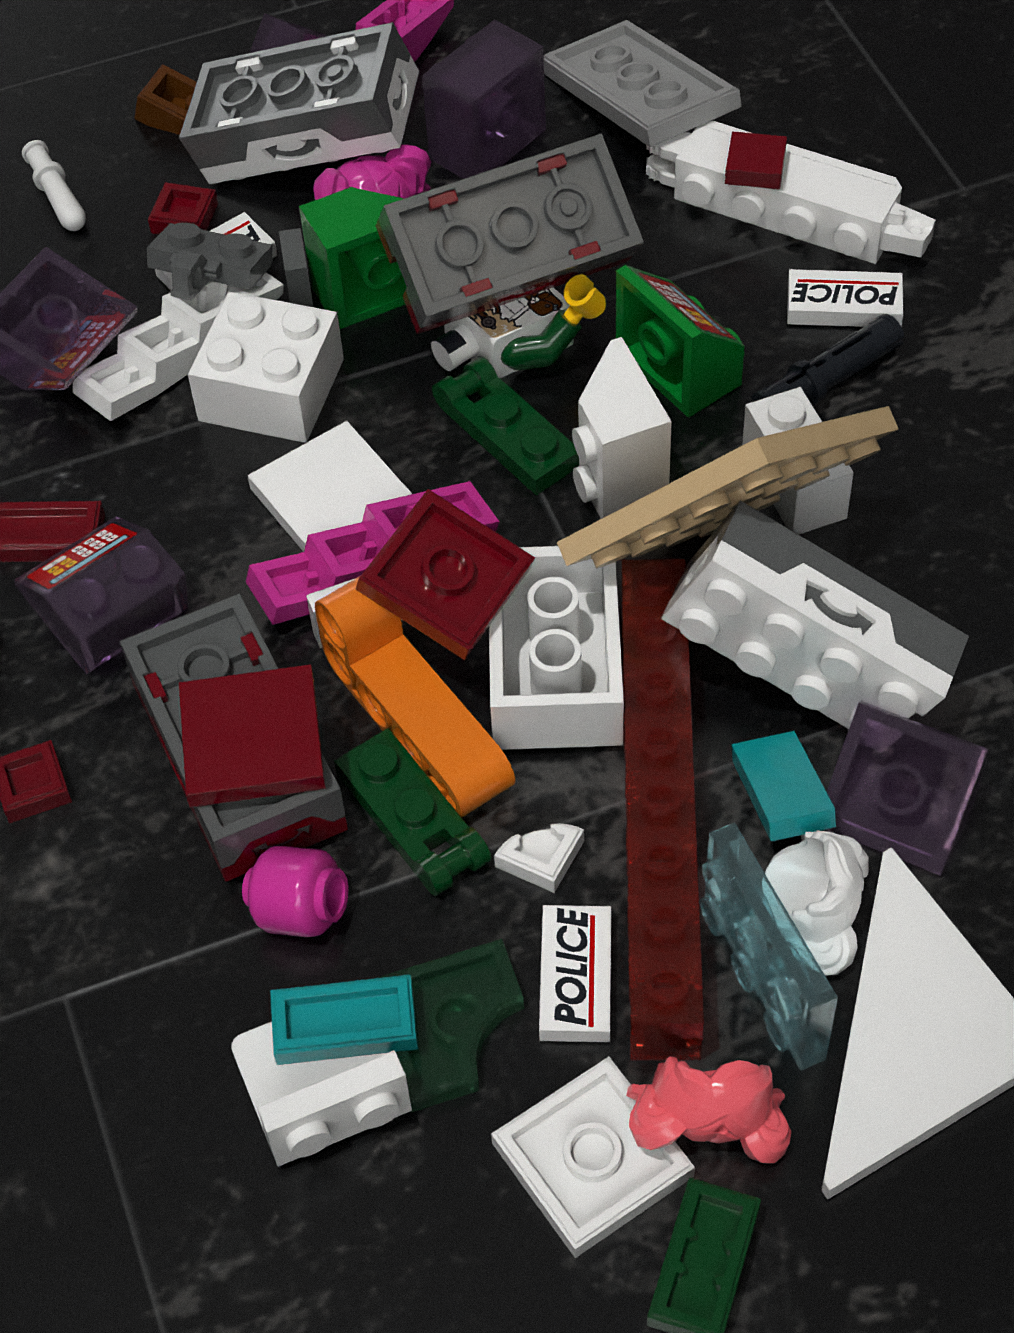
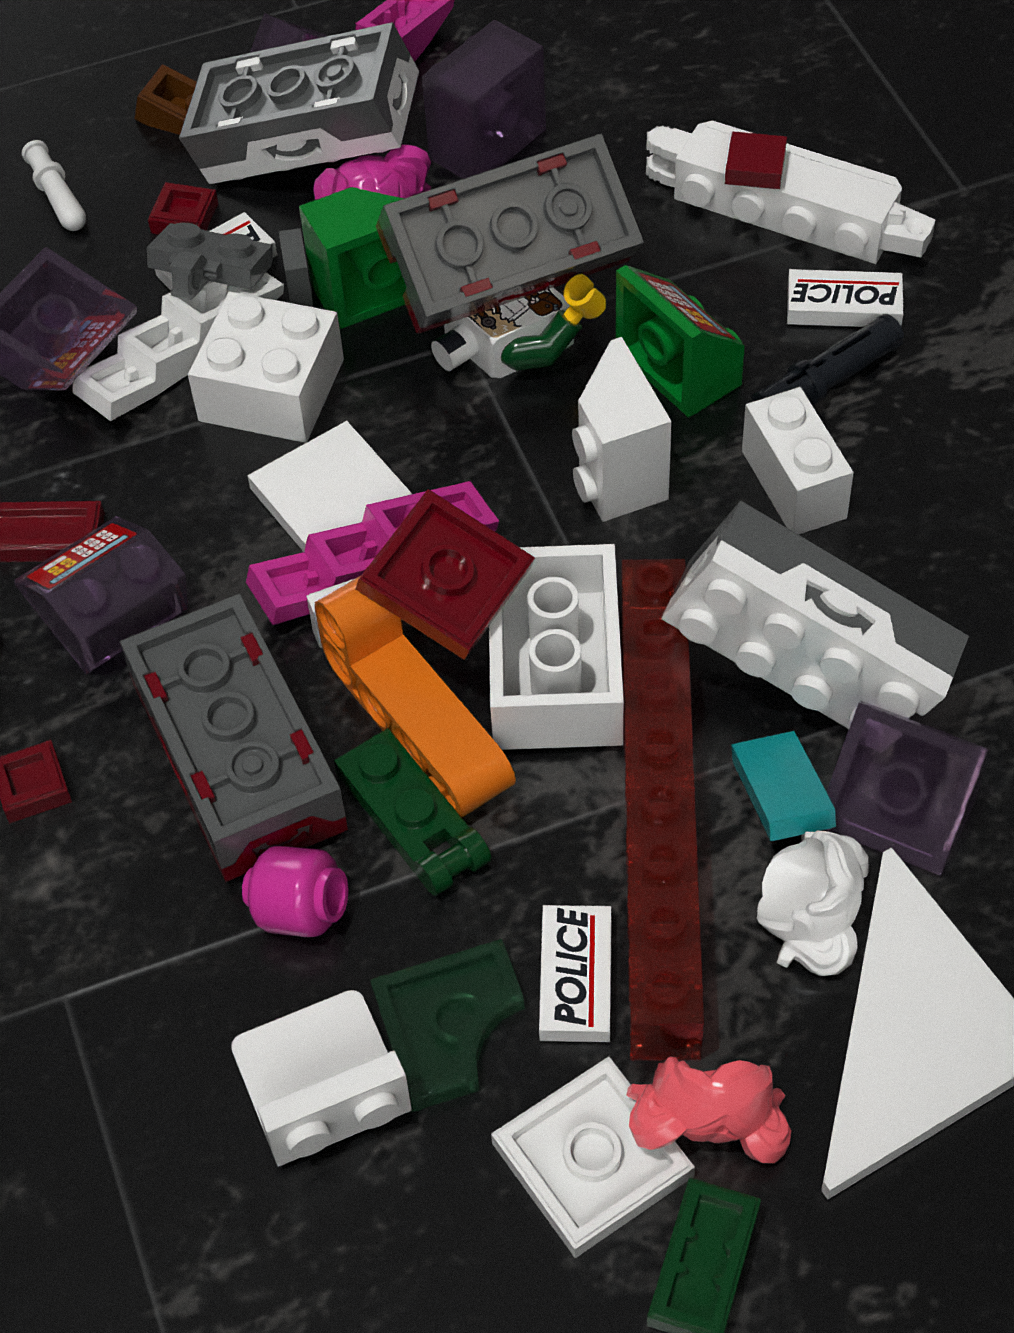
(250, 736): dark red tile -> none
(343, 1019): teal tile -> none
(506, 426): dark green plate -> none
(541, 855): white tile -> none
(640, 83): light grey tile -> none
(748, 474): tan plate -> none
(767, 949): clear light blue plate -> none

